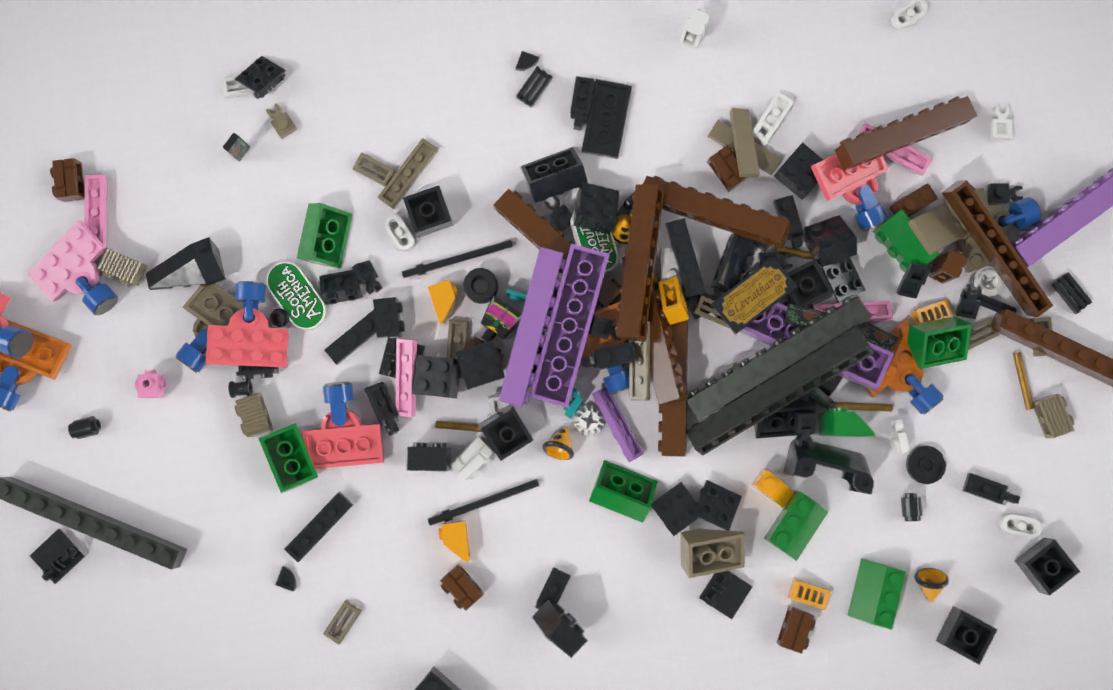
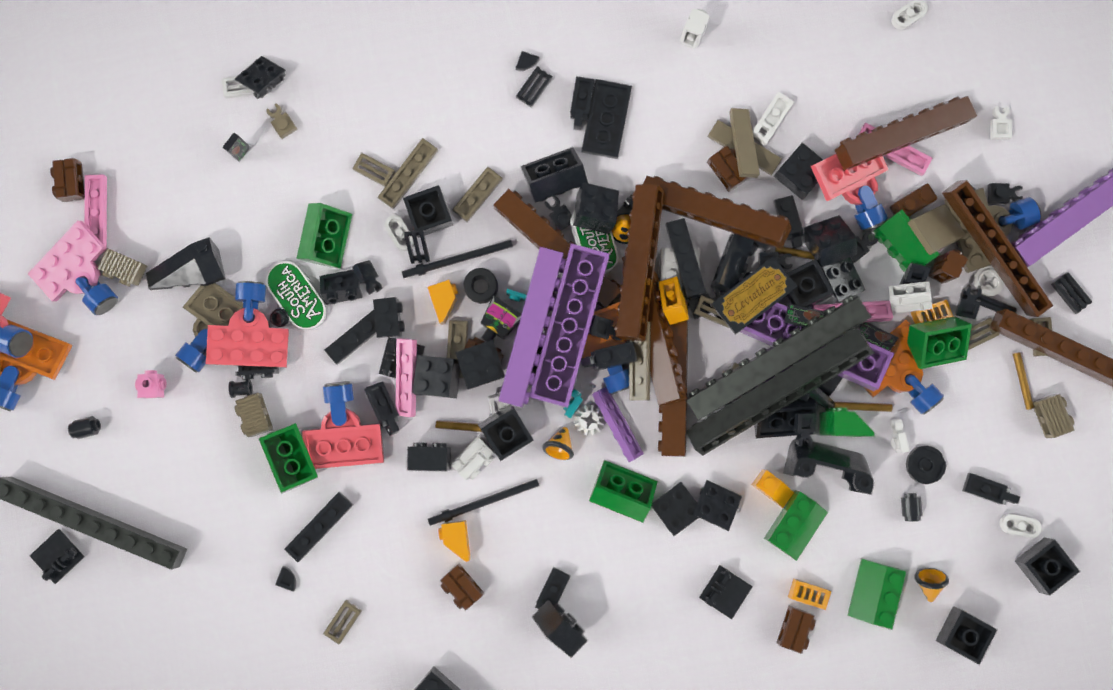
(418, 257): none -> black tile
(477, 194): none -> dark tan tile
(711, 551): dark tan slope -> none
(862, 248): none -> black plate
(910, 297): none -> white brick

